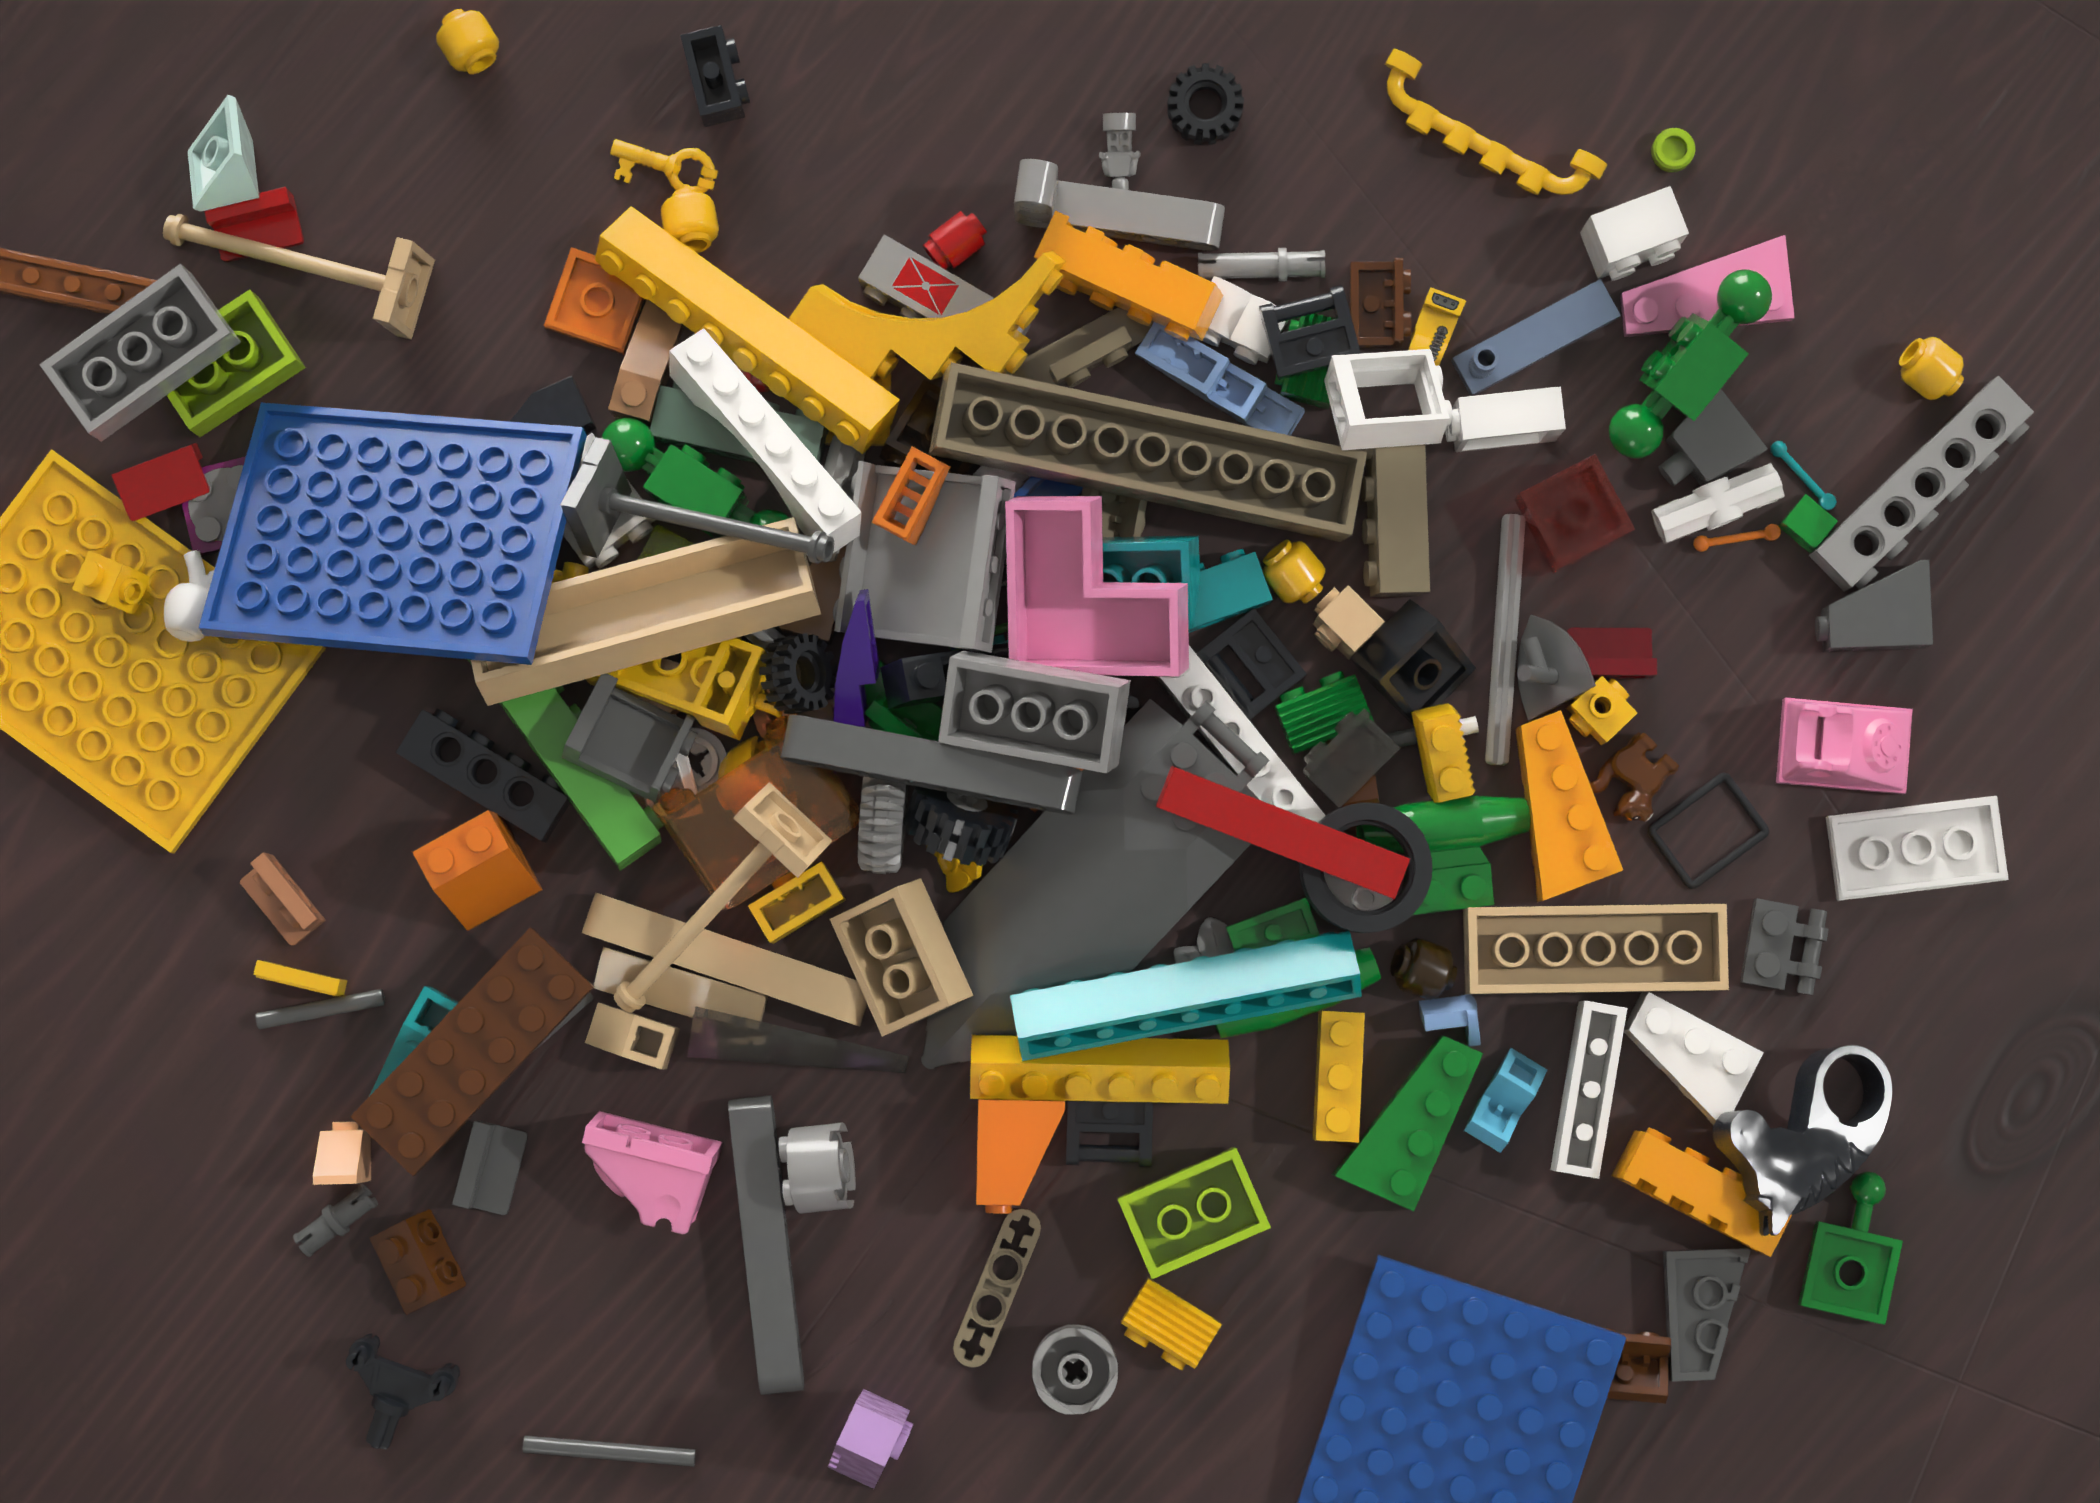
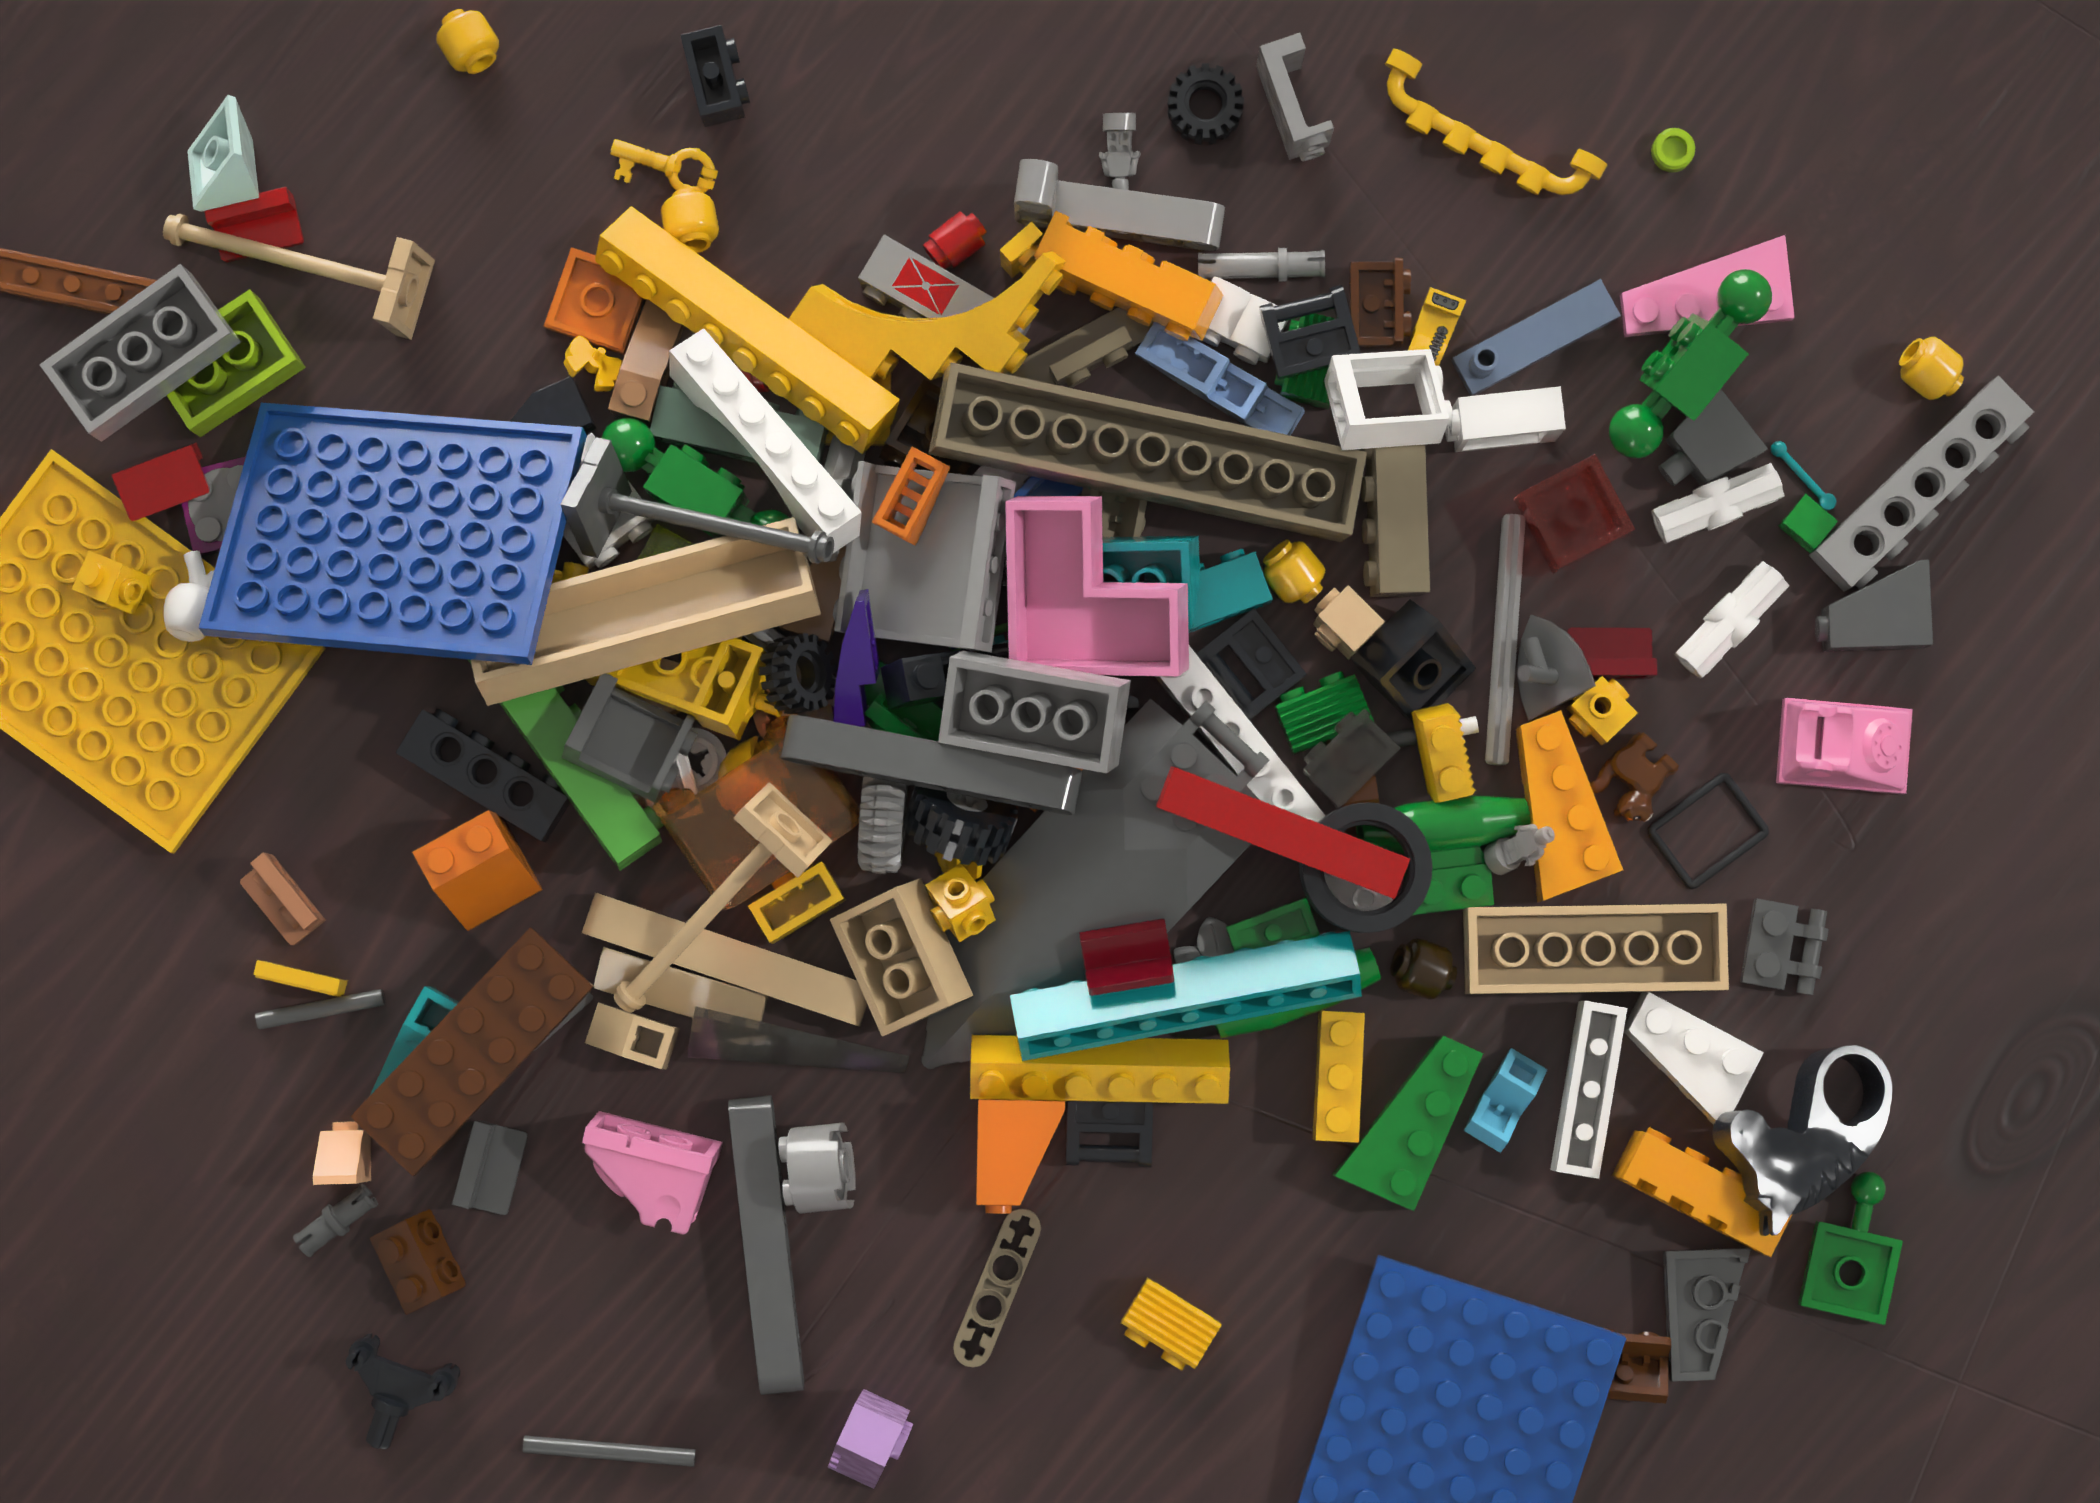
(582, 354): none -> yellow piece
(960, 903): none -> yellow brick
(1020, 250): none -> yellow plate
(1050, 1373): light grey brick -> none
(1127, 957): none -> dark red panel
(1193, 1212): lime brick -> none
(1273, 65): none -> light grey panel
(1452, 1013): light blue tile -> none
(1527, 845): none -> light grey piece
(1634, 233): white brick -> none
(1731, 619): none -> white piece
(1770, 533): orange hinge -> none
(1916, 848): white tile -> none

